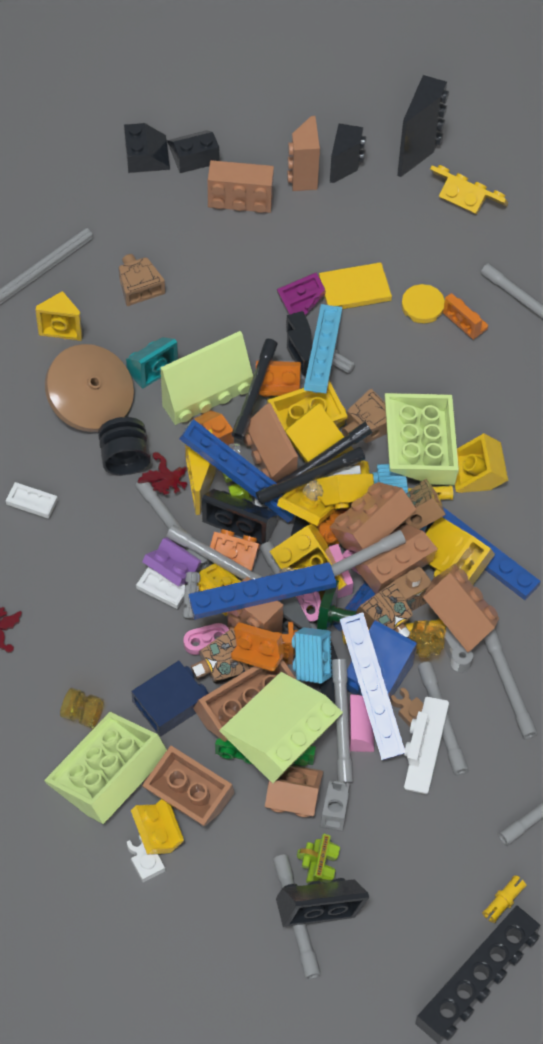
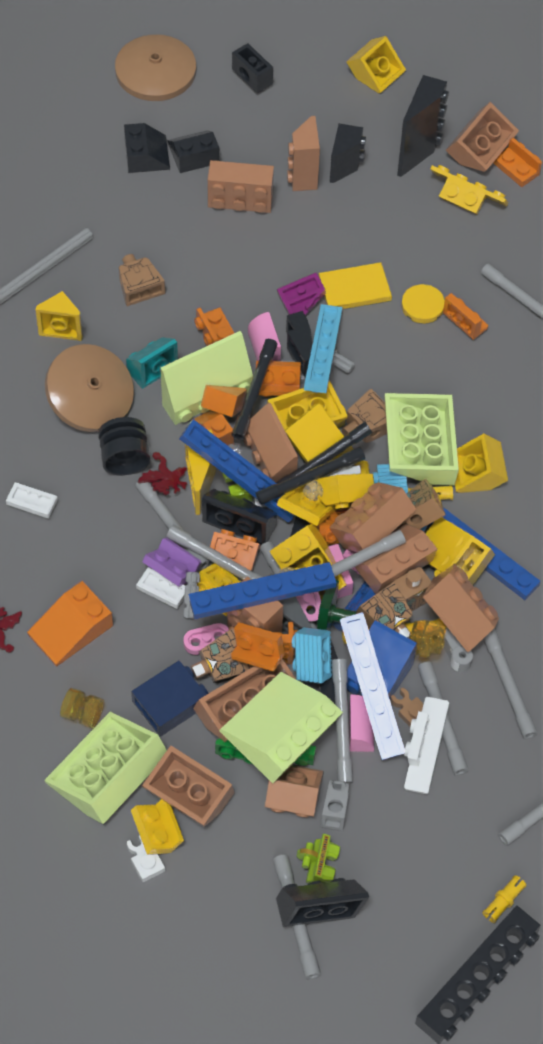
(71, 624): none -> orange slope
(155, 67): none -> medium nougat dish
(213, 325): none -> orange bracket
(223, 399): none -> orange slope
(252, 68): none -> black brick
(261, 329): none -> bright pink brick
(376, 64): none -> yellow slope
(482, 139): none -> nougat slope
(518, 163): none -> orange bracket

